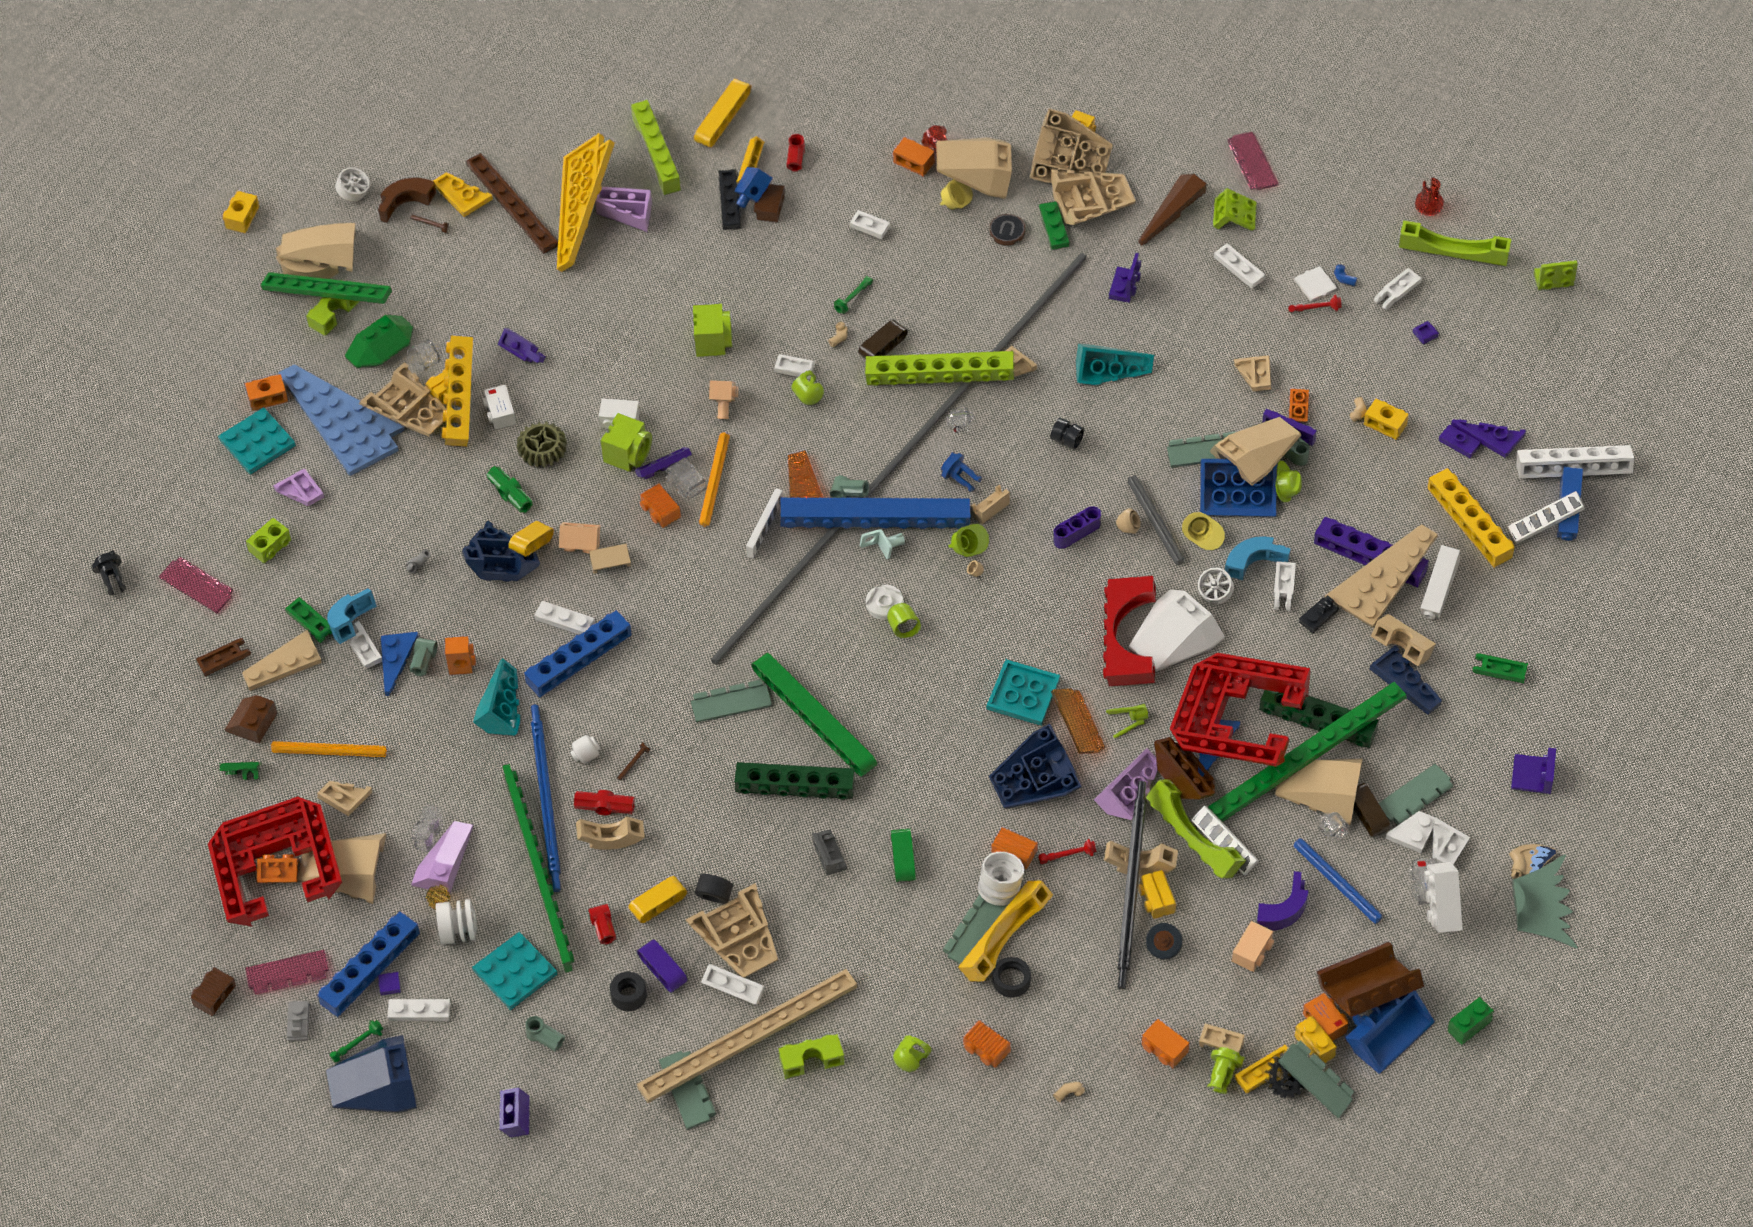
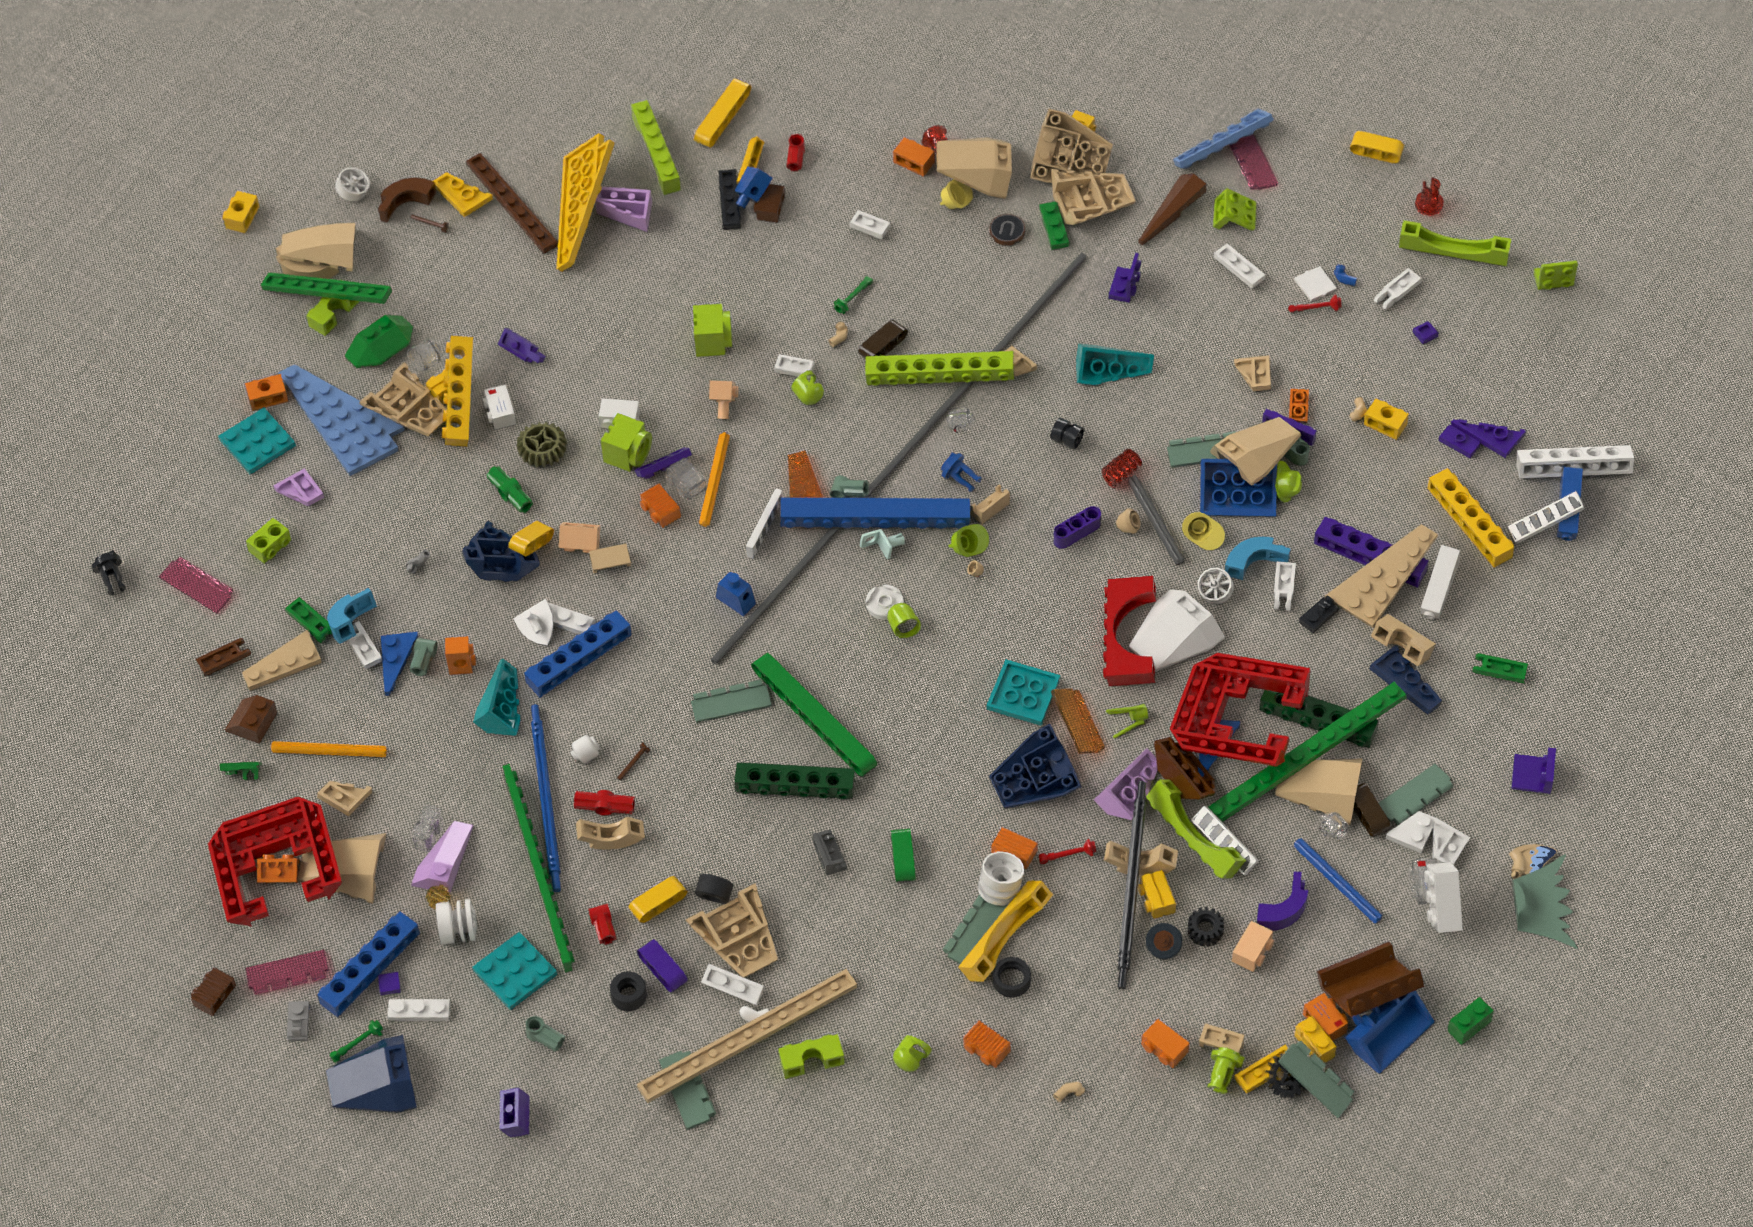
(536, 623): none -> white shield
(736, 593): none -> blue torso
(749, 1014): none -> white arm
(1121, 467): none -> clear red piece
(1205, 916): none -> black tyre
(1249, 124): none -> medium blue wing
(1376, 147): none -> yellow beam

